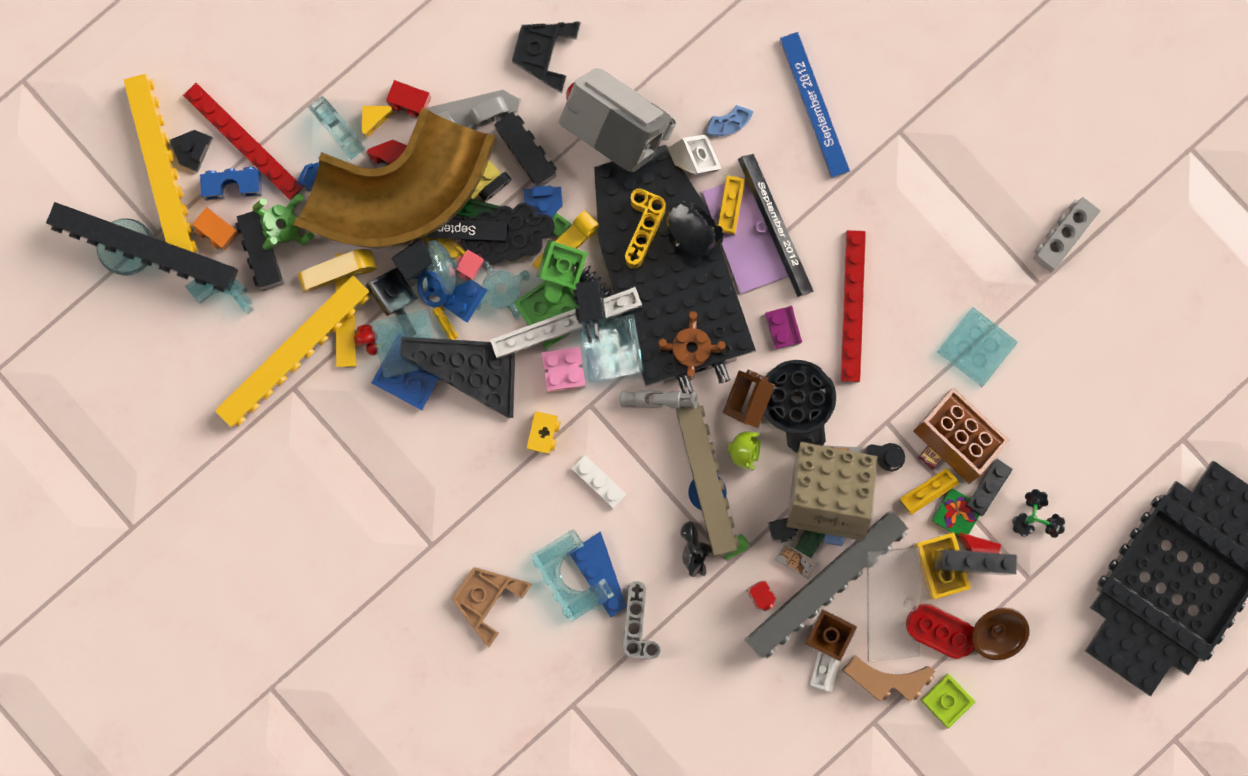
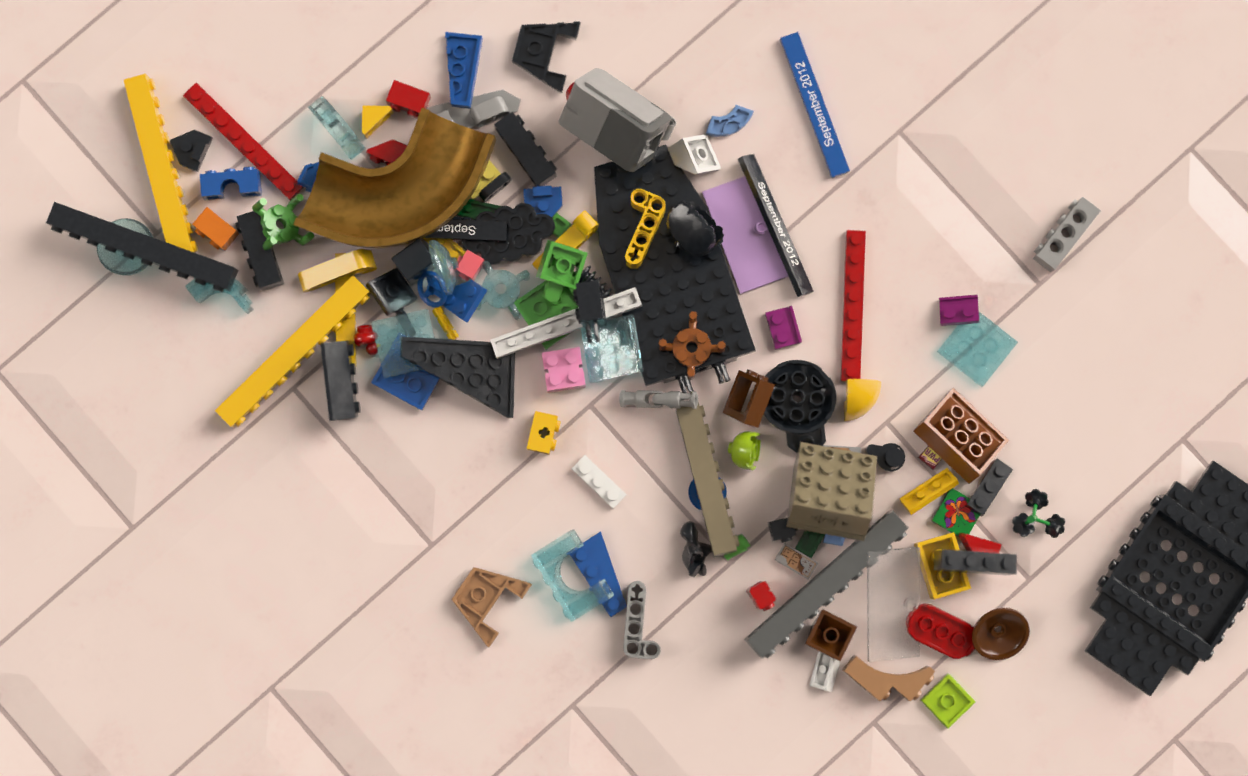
(339, 380): none -> black slope
(463, 62): none -> blue wing
(731, 204): yellow tile -> none
(860, 397): none -> yellow brick
(959, 310): none -> magenta plate

